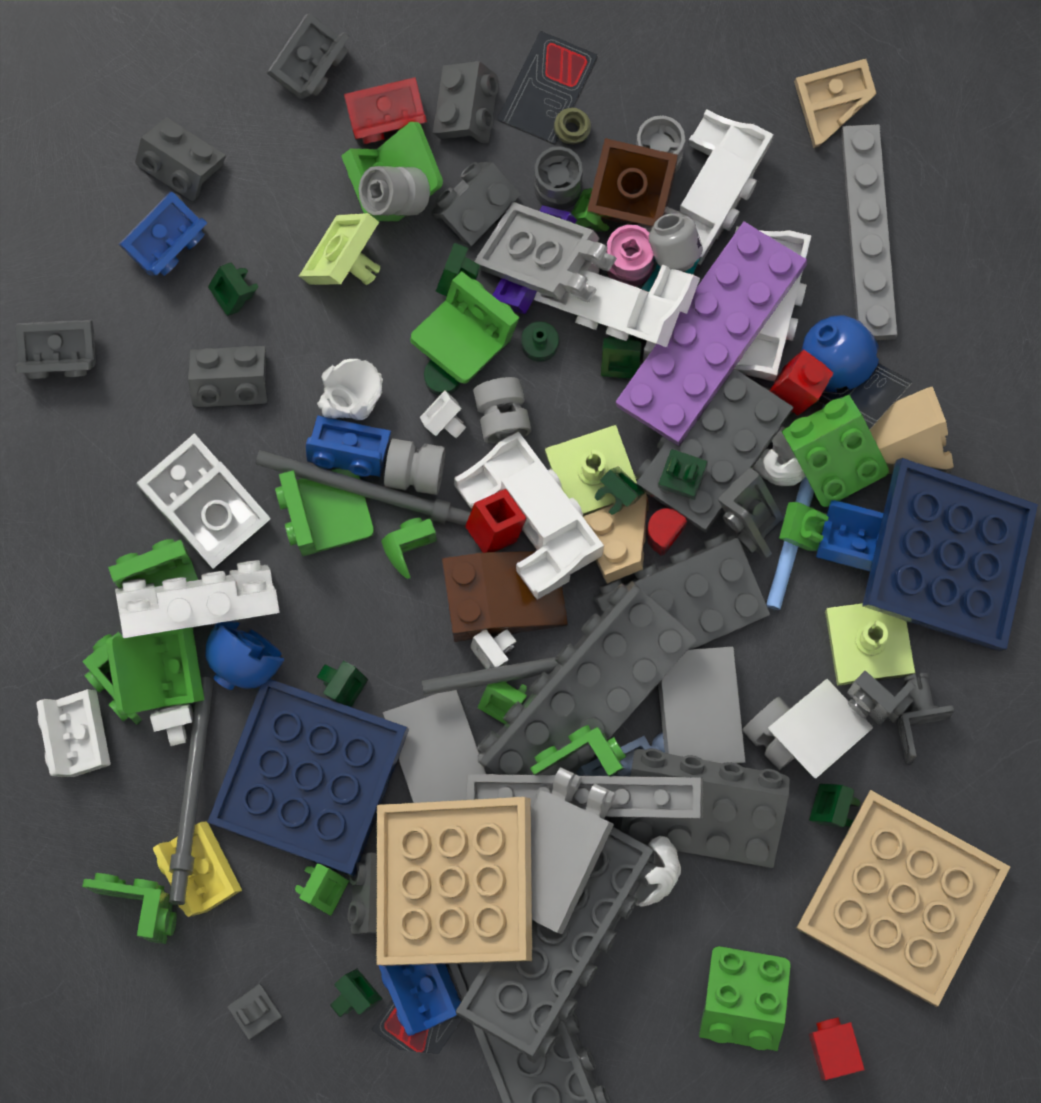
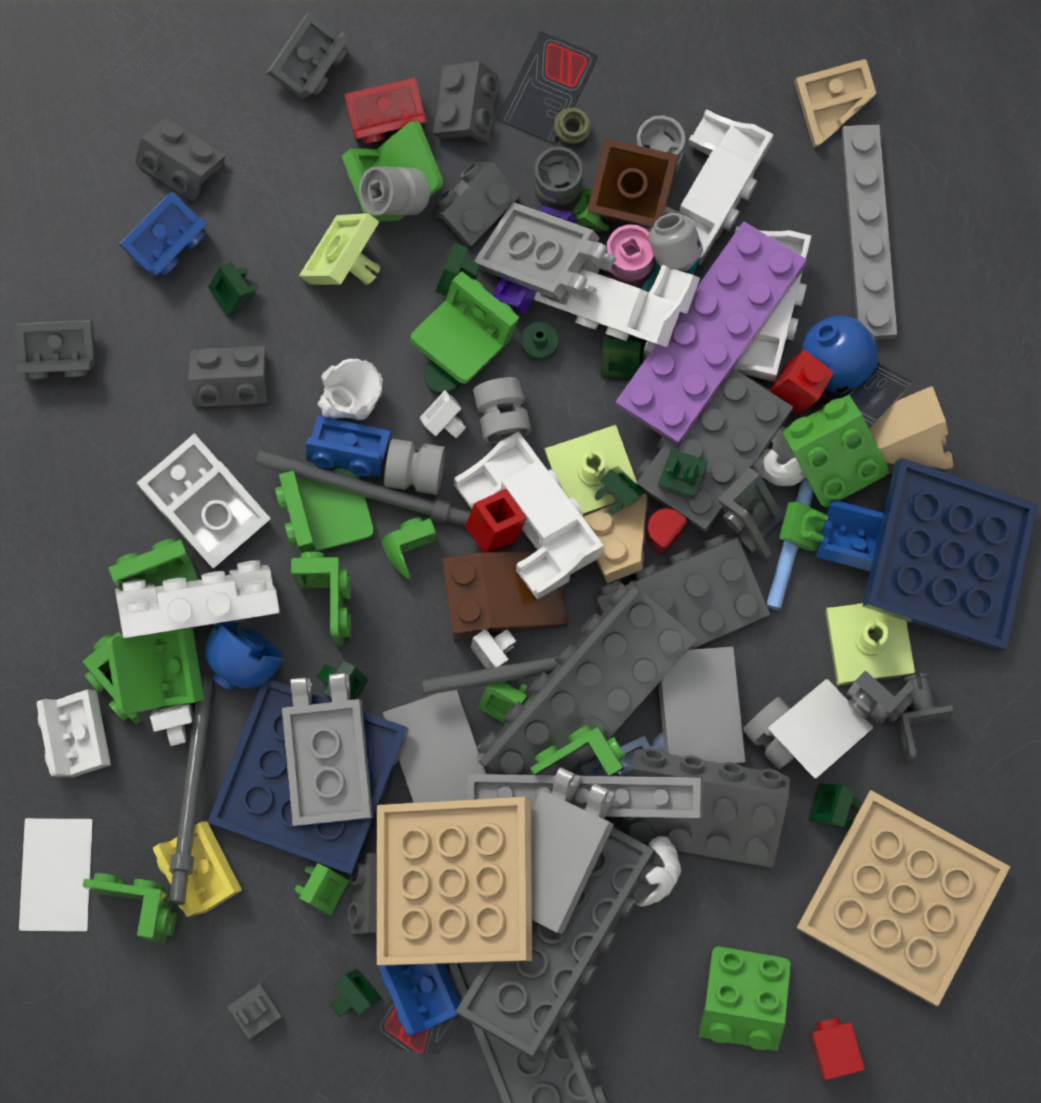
(53, 874): none -> white sticker
(318, 571): none -> bright green bracket
(326, 755): none -> light grey tile

